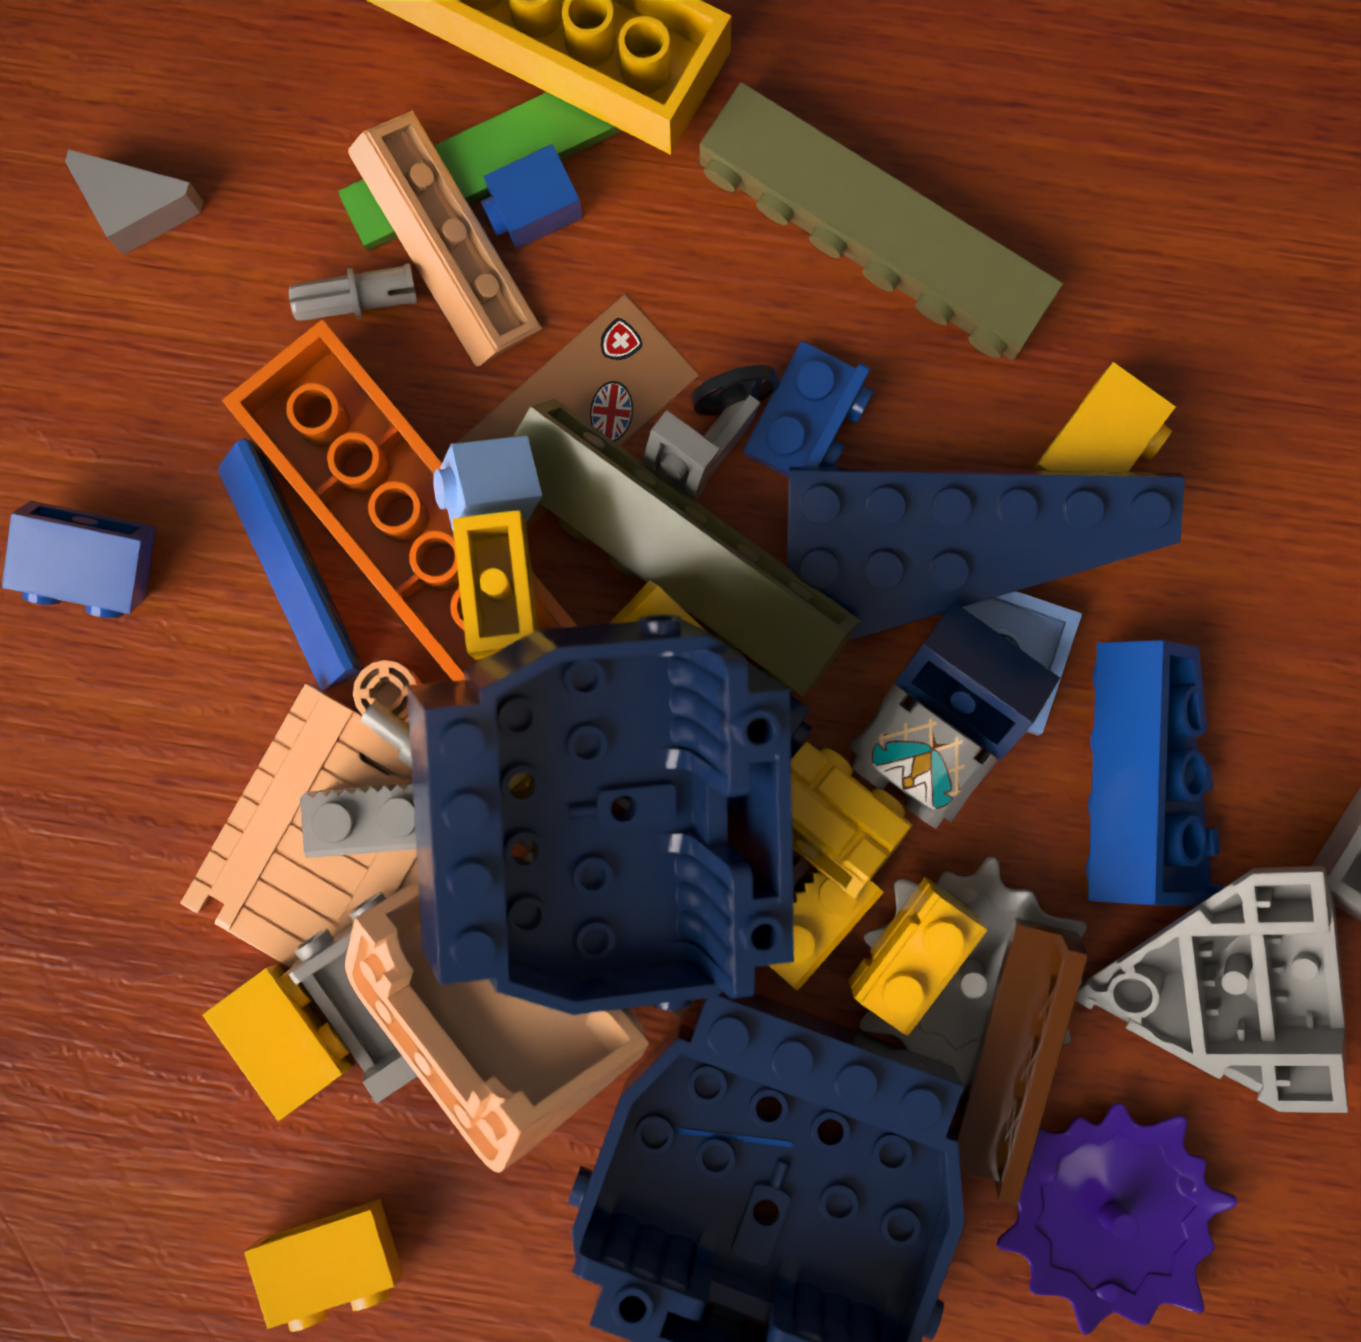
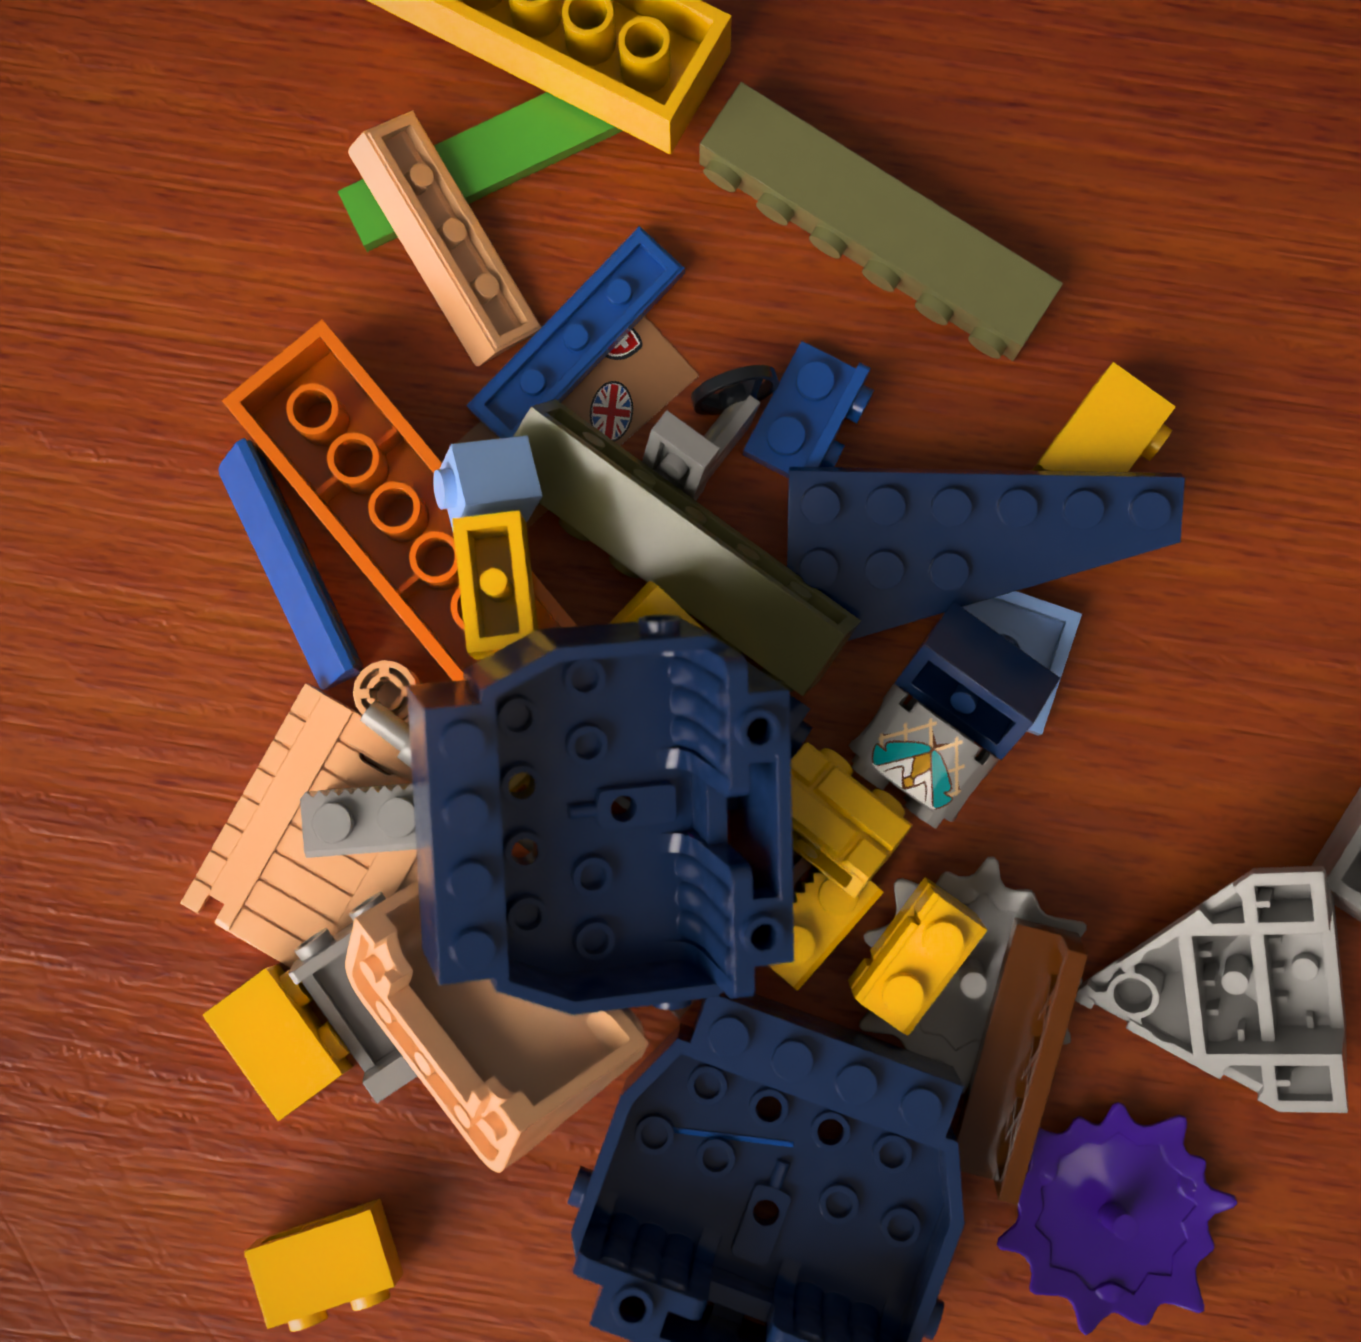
(78, 559): brick -> none
(130, 201): light grey slope -> none
(352, 293): light grey axle -> none
(531, 197): blue brick -> none
(579, 333): none -> blue tile
(1149, 777): blue wedge -> none

